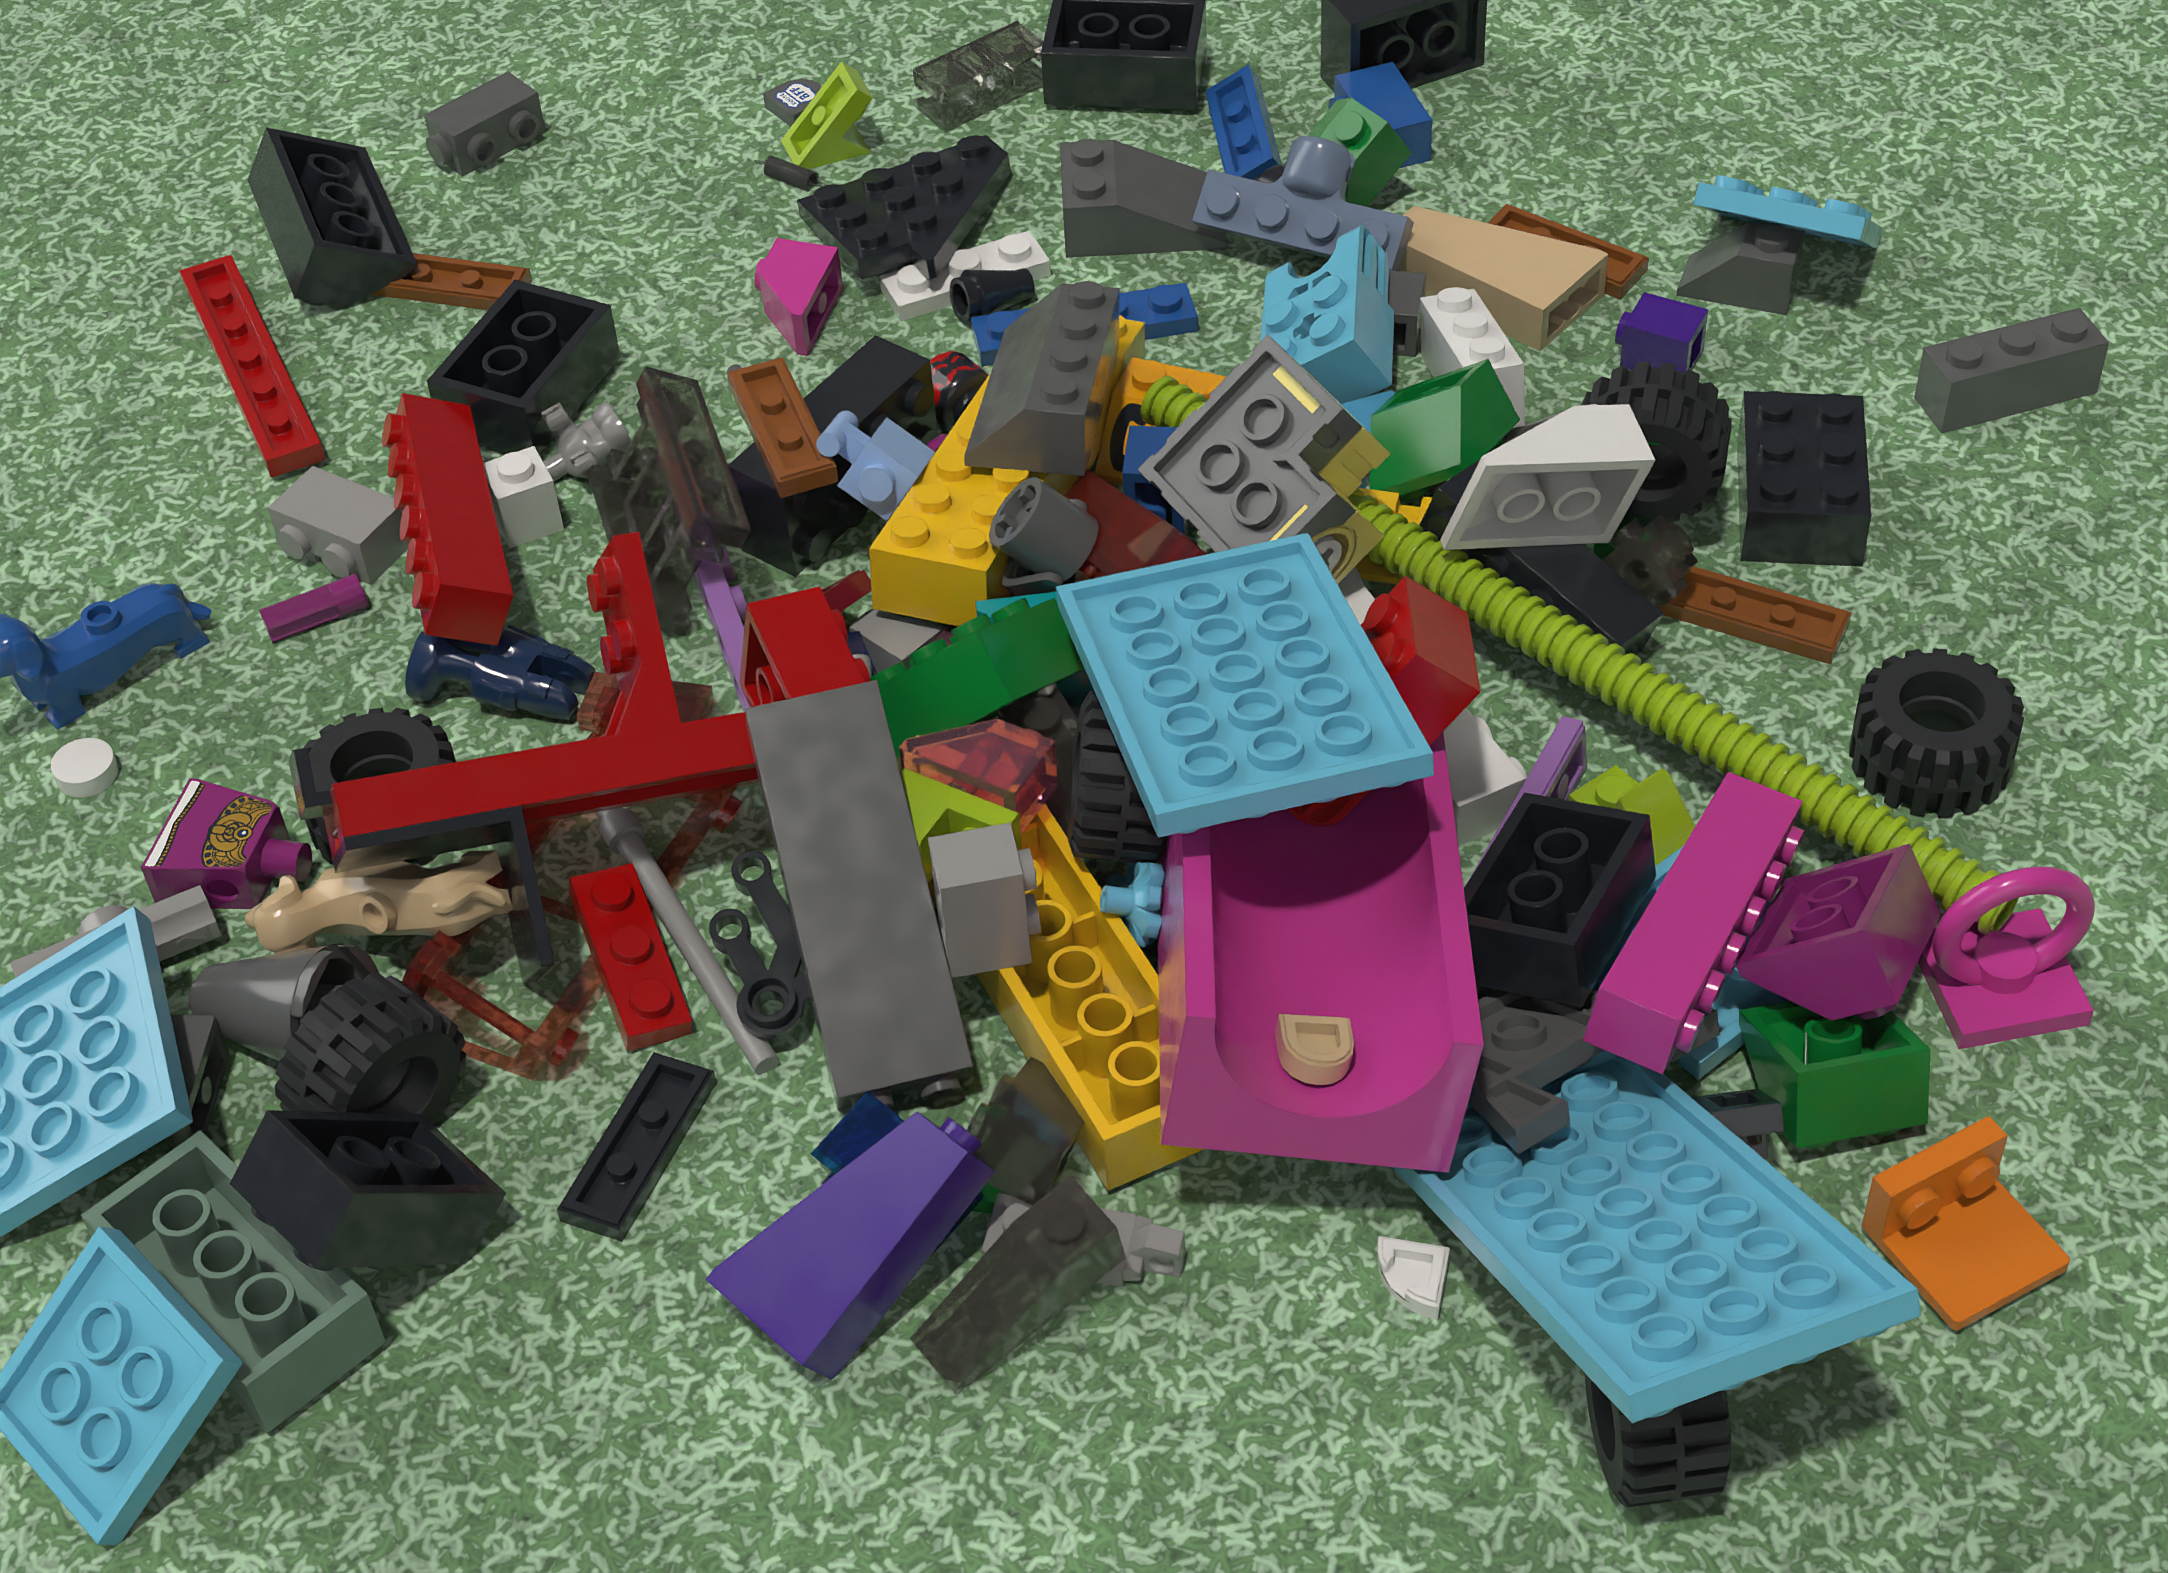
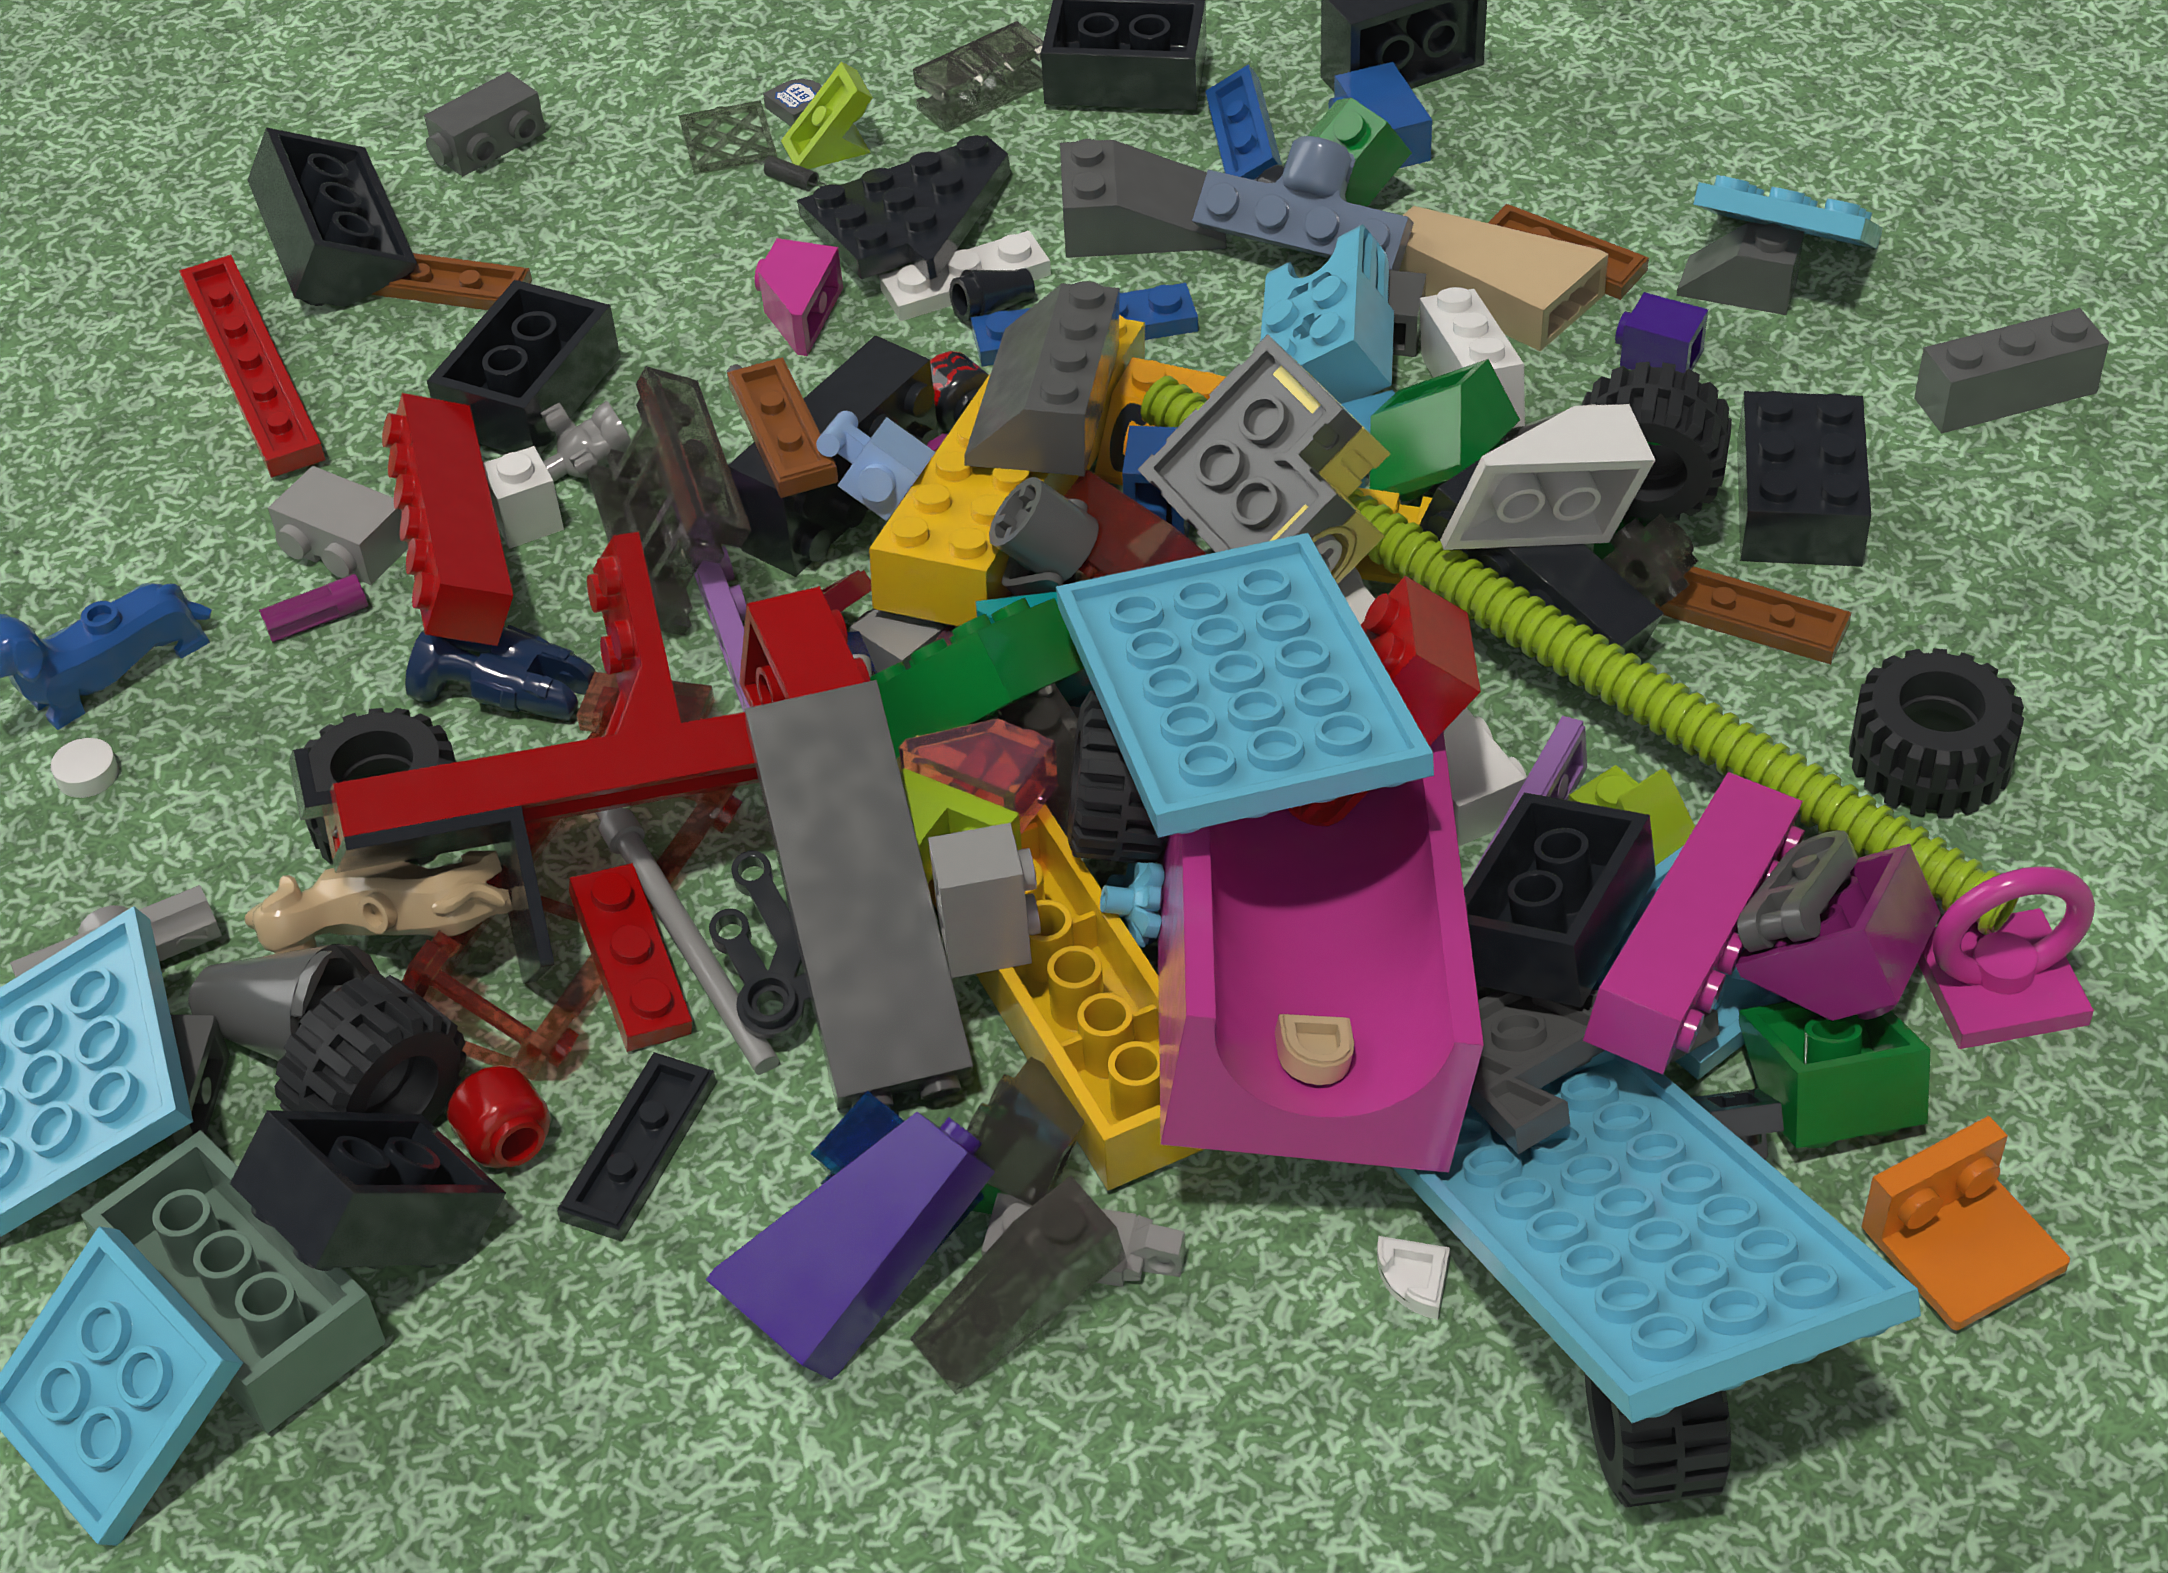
(225, 845): magenta torso -> none
(499, 1117): none -> red head
(723, 115): none -> clear smoke window
(1797, 892): none -> dark grey plate

